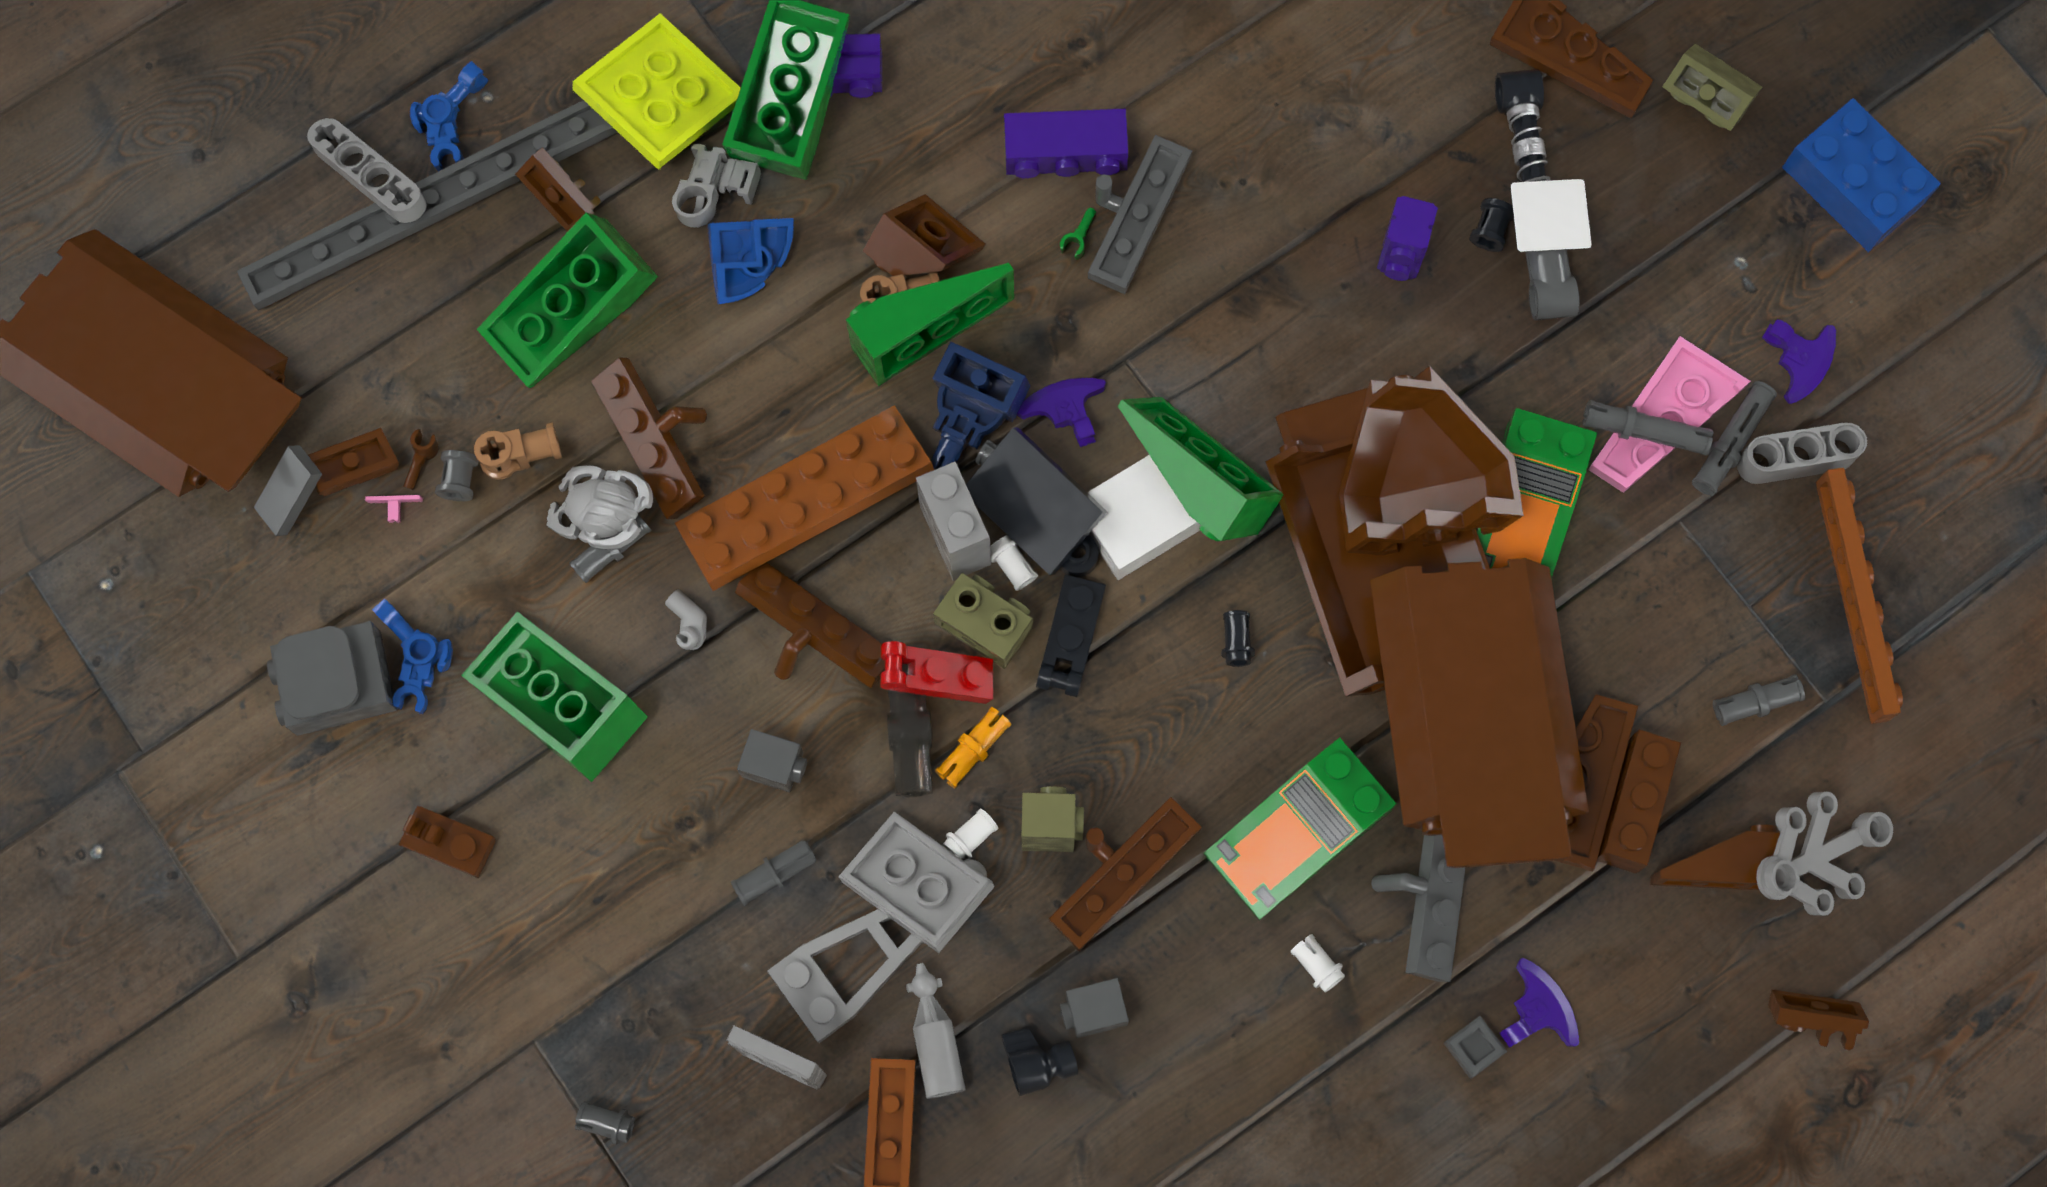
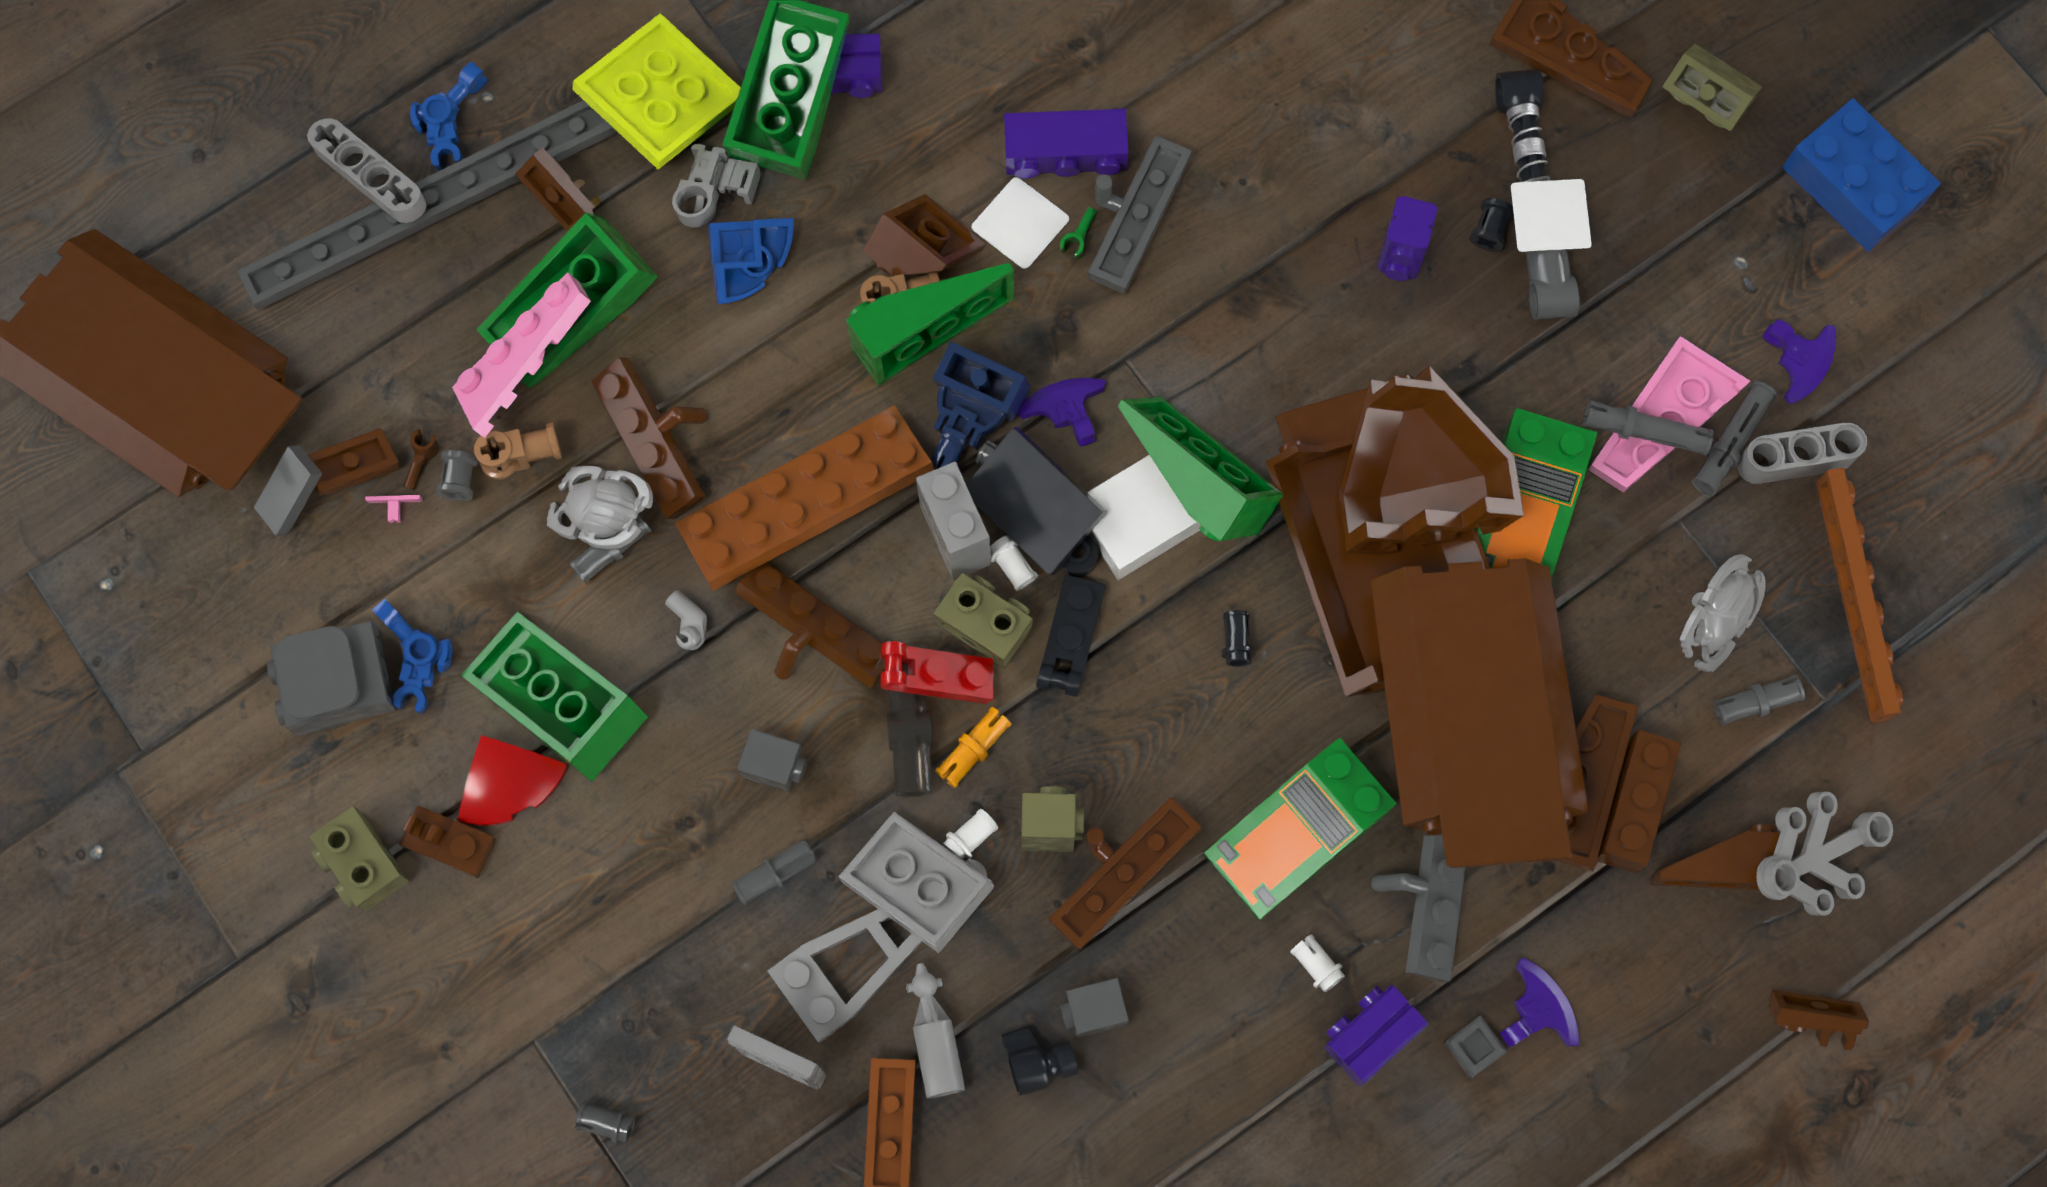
(357, 859): none -> olive brick
(506, 782): none -> red brick
(518, 352): none -> bright pink wing
(1020, 222): none -> white sticker
(1375, 1034): none -> dark purple brick
(1723, 612): none -> light grey shield

